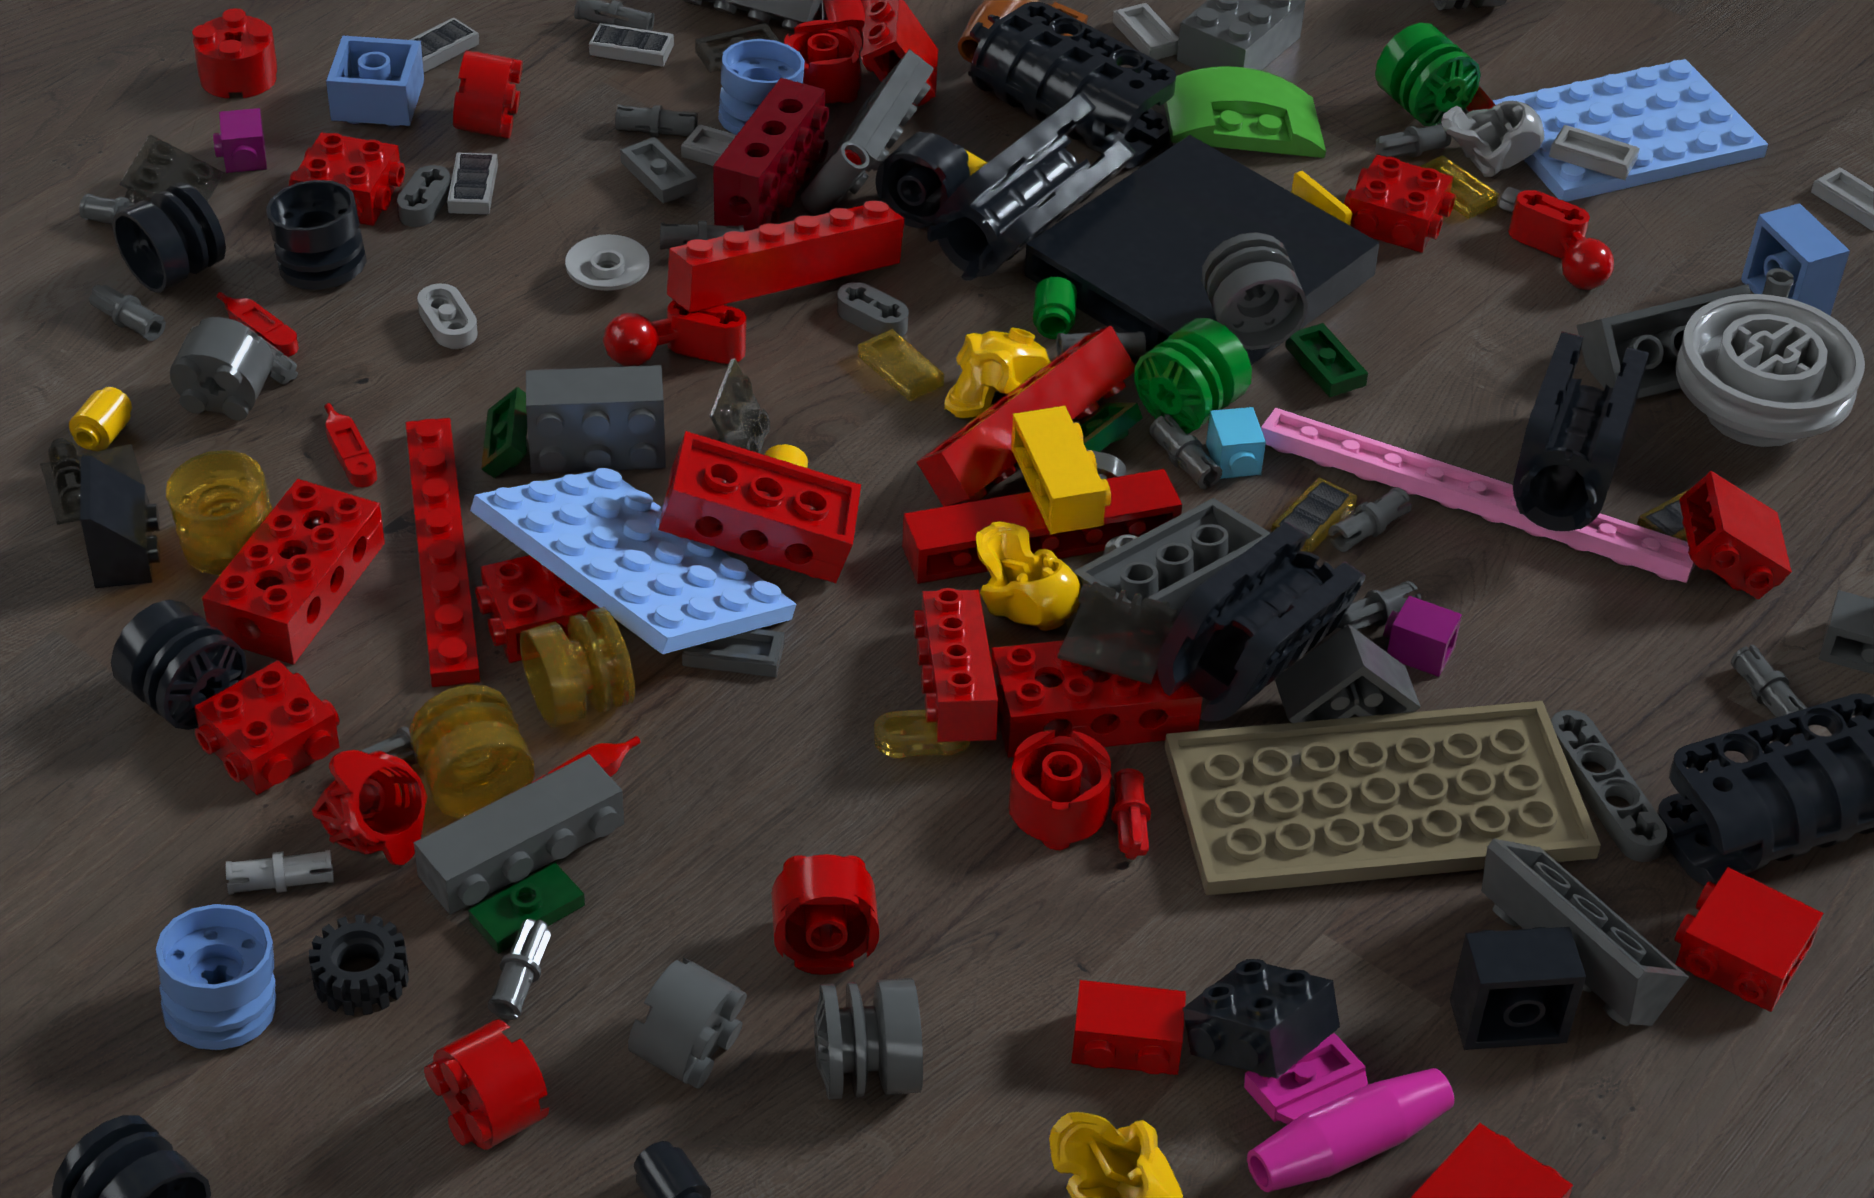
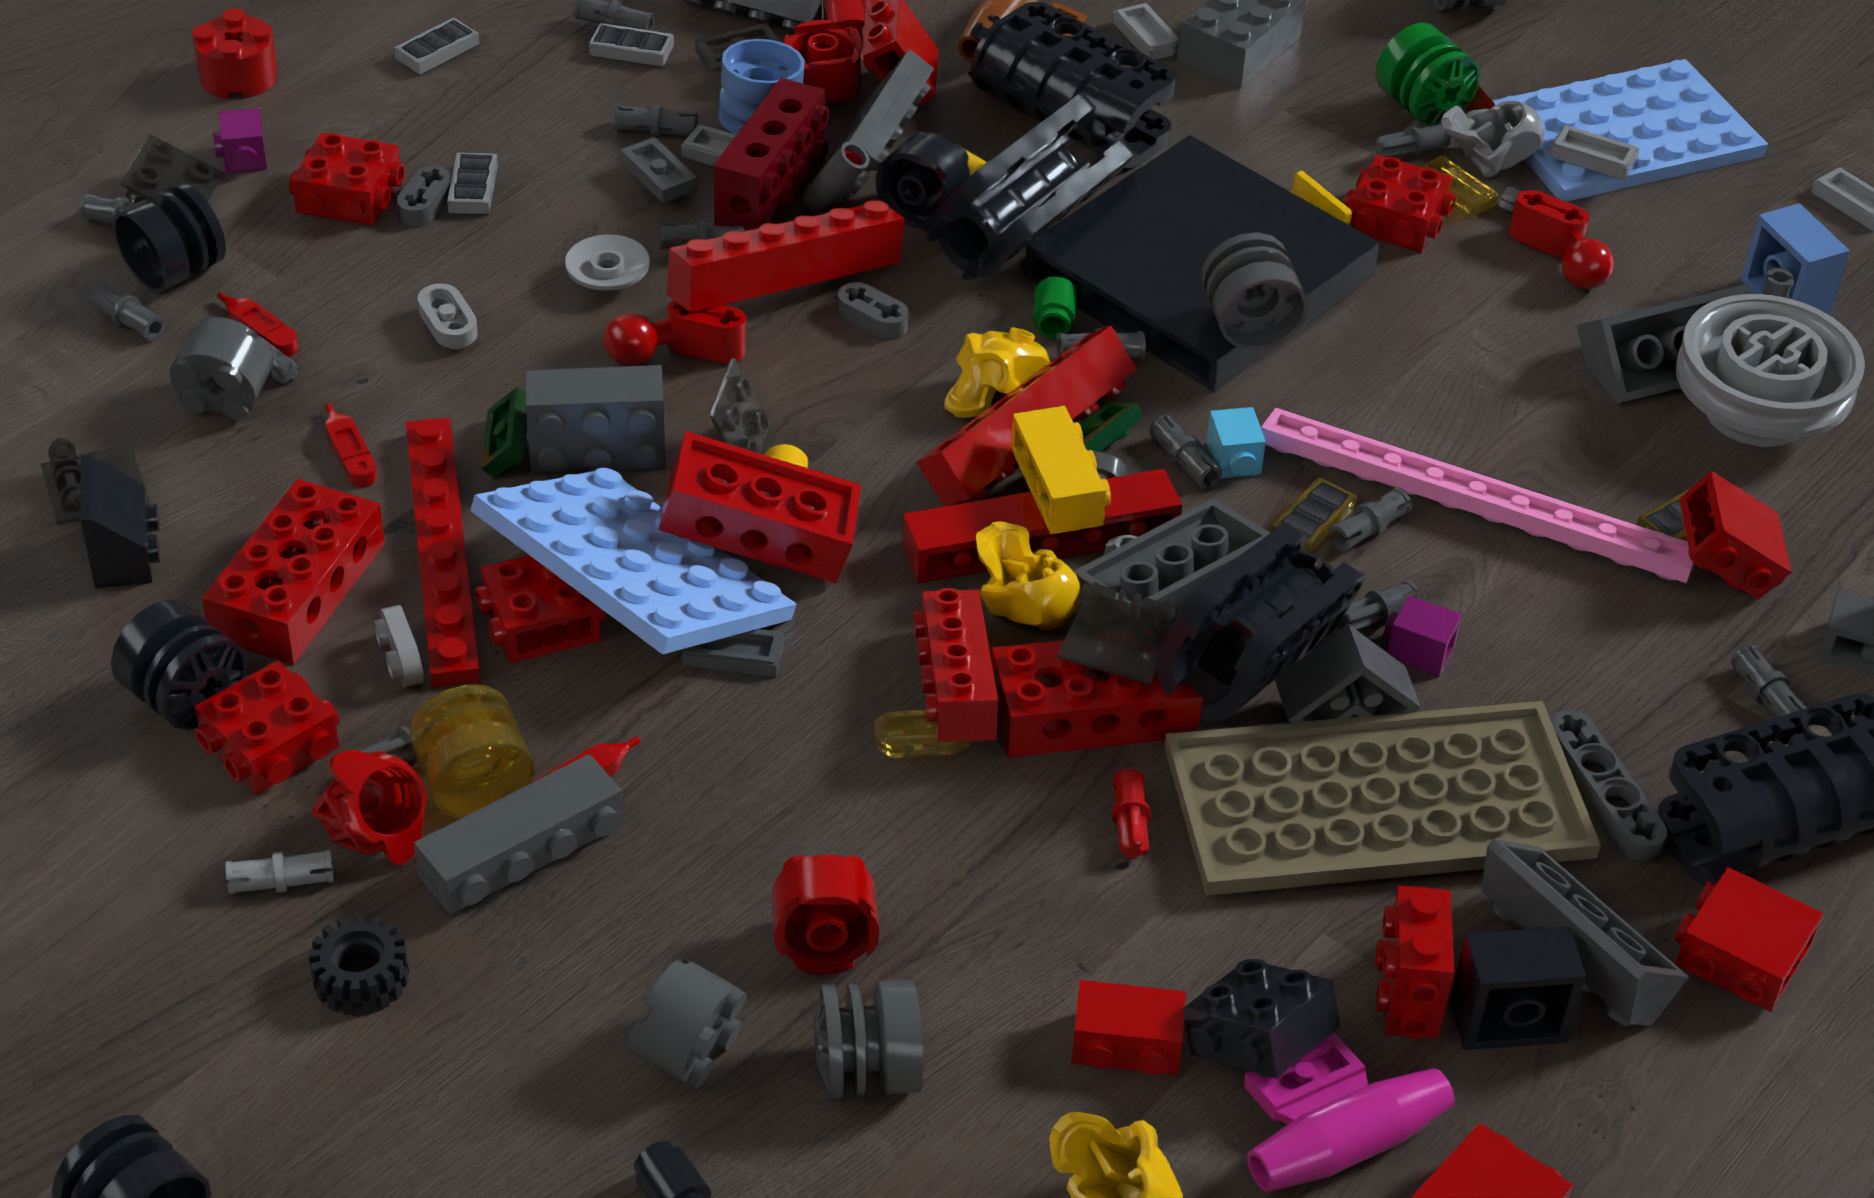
(100, 419): yellow brick -> none
(216, 976): medium blue wheel -> none
(217, 506): clear yellow wheel -> none
(316, 234): black wheel -> none
(375, 80): medium blue brick -> none
(403, 655): none -> light grey plate
(487, 94): red brick -> none
(488, 1085): red brick -> none
(519, 969): dark grey axle -> none
(543, 896): dark green plate -> none
(585, 664): clear yellow wheel -> none
(901, 365): clear yellow tile -> none
(1060, 787): red brick -> none
(1193, 373): green wheel -> none
(1244, 112): bright green slope -> none
(1326, 360): dark green plate -> none
(1415, 962): none -> red brick
(1574, 440): black piece -> none

